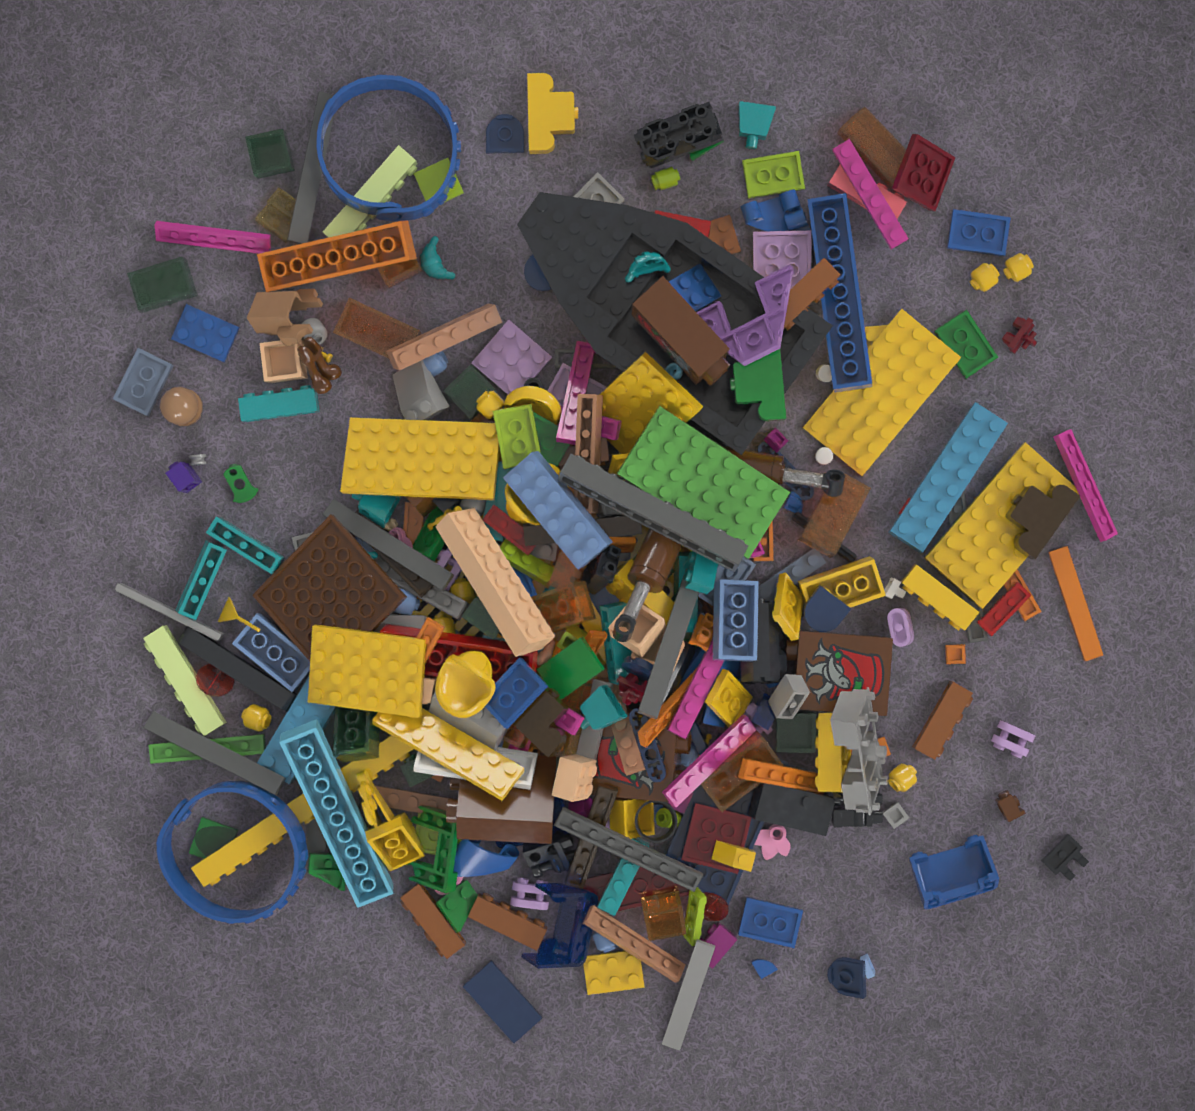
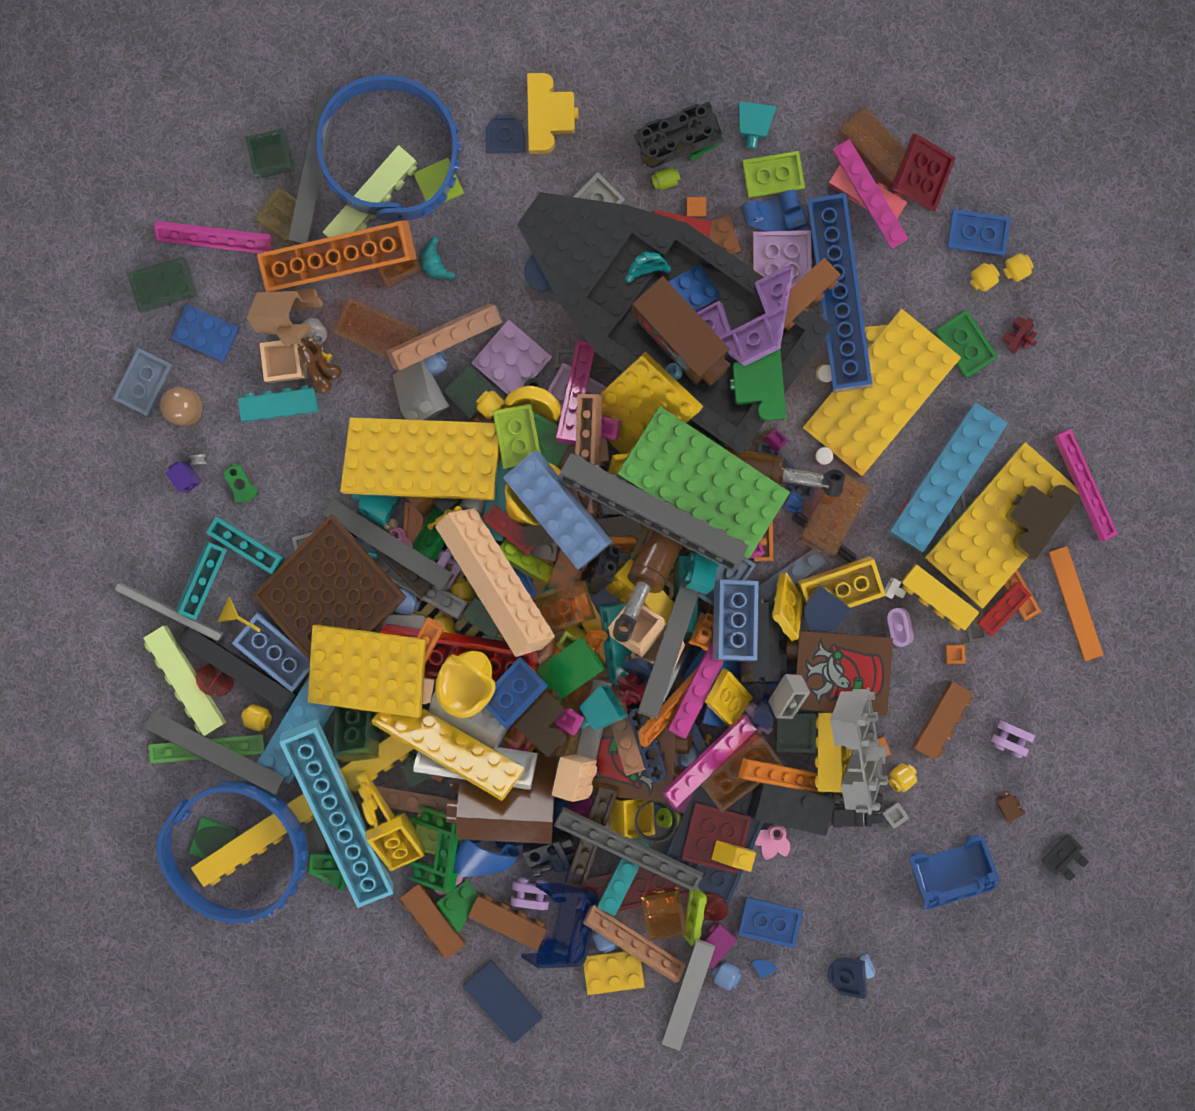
(696, 206): none -> orange tile
(726, 975): none -> medium blue head

